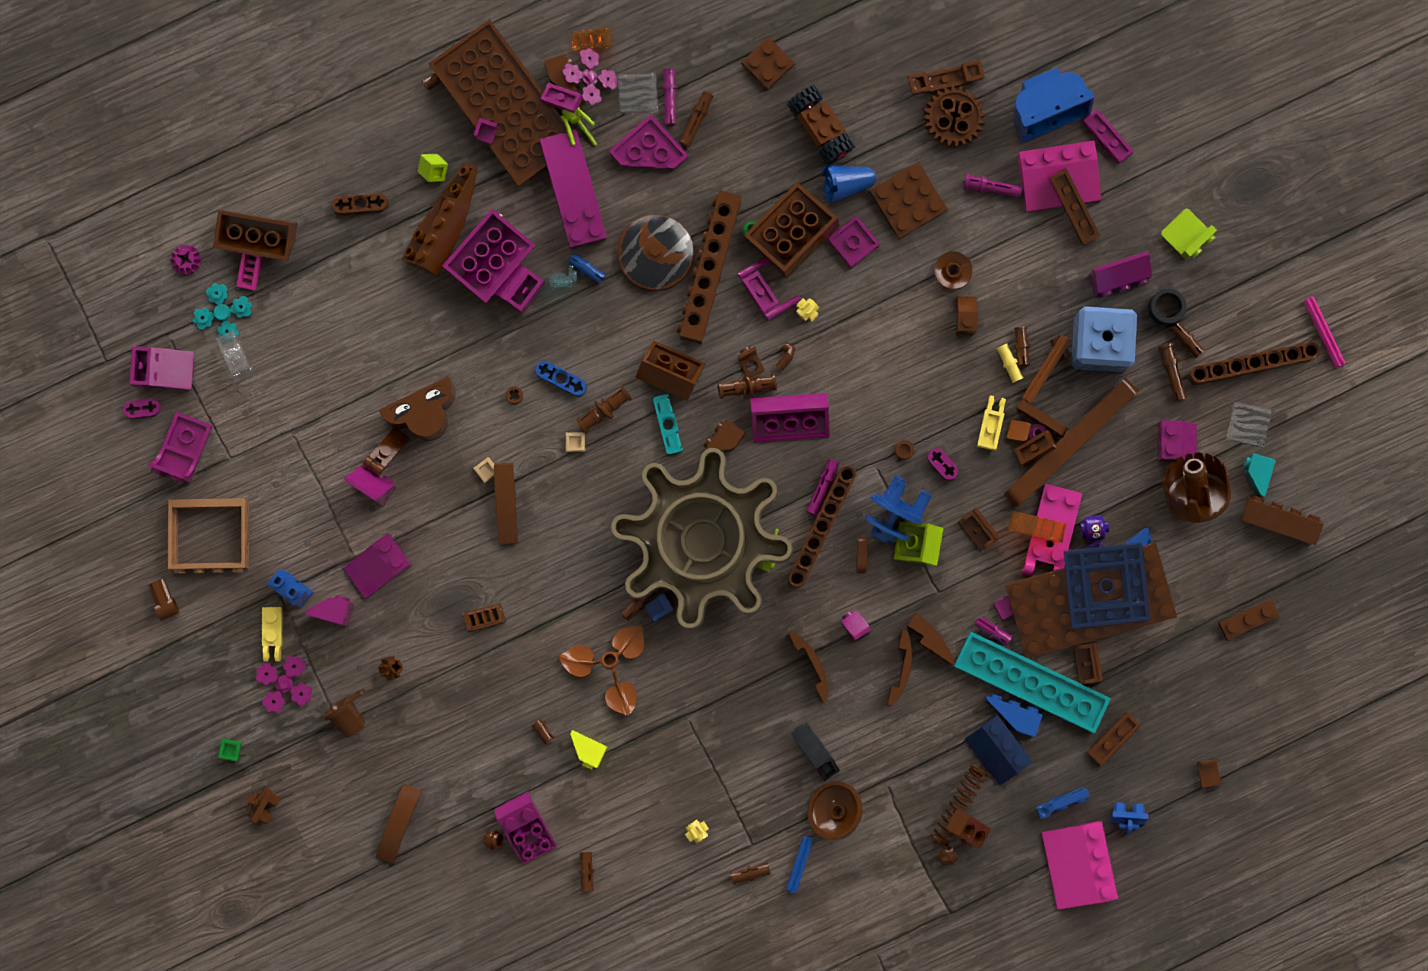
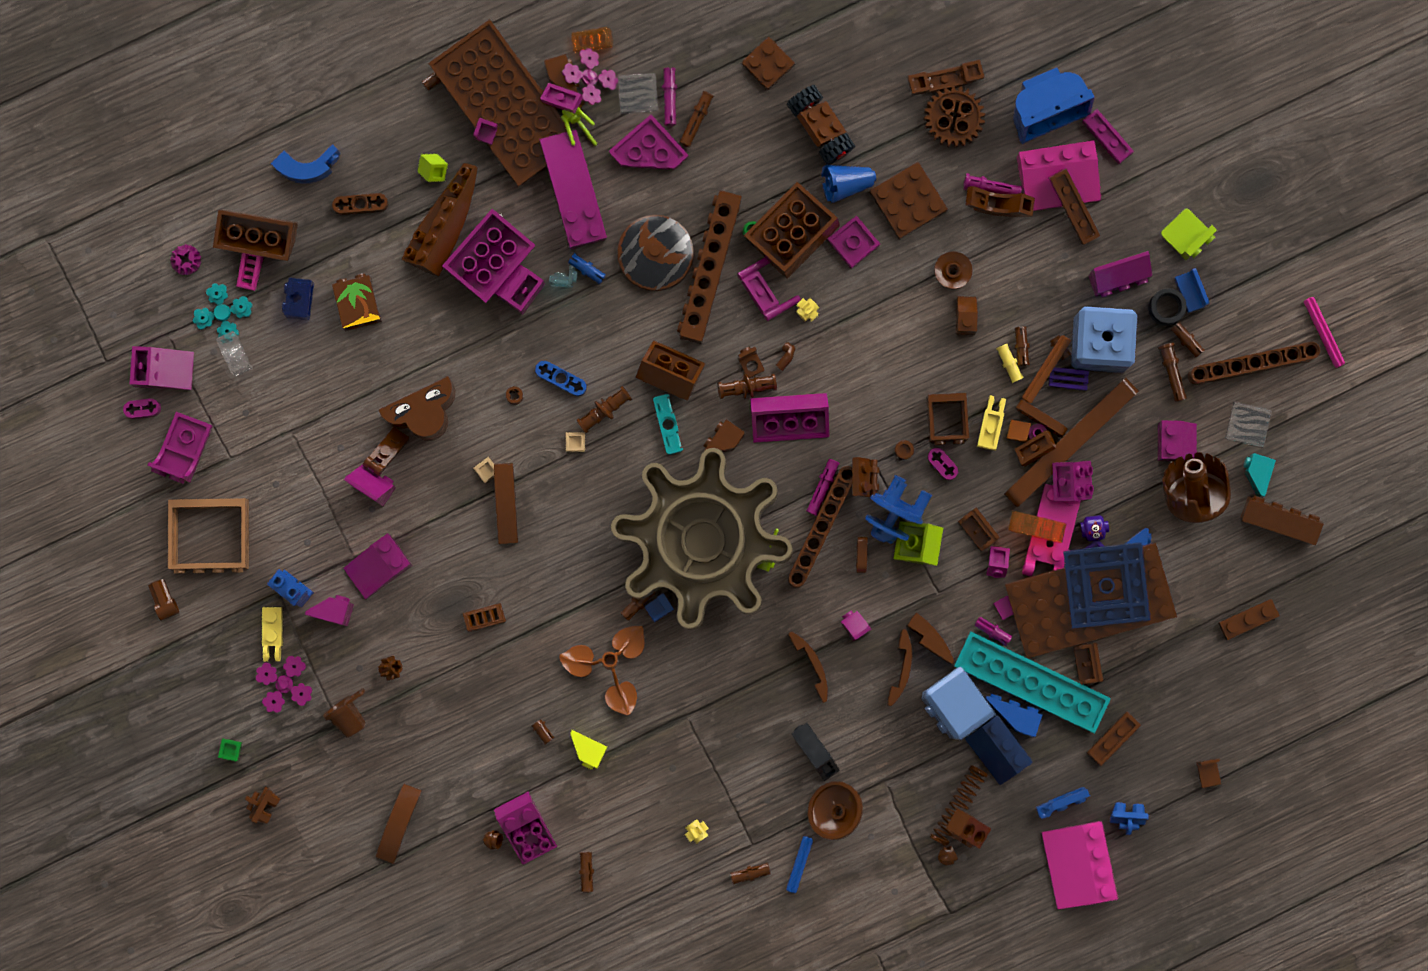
(301, 309): none -> clear blue brick
(306, 172): none -> blue arch
(356, 302): none -> reddish brown panel
(864, 477): none -> reddish brown plate
(948, 399): none -> reddish brown window
(956, 704): none -> medium blue plate
(998, 562): none -> magenta bracket
(1000, 204): none -> reddish brown arch
(1069, 386): none -> dark purple tile
(1072, 481): none -> magenta bracket
(1192, 290): none -> blue panel

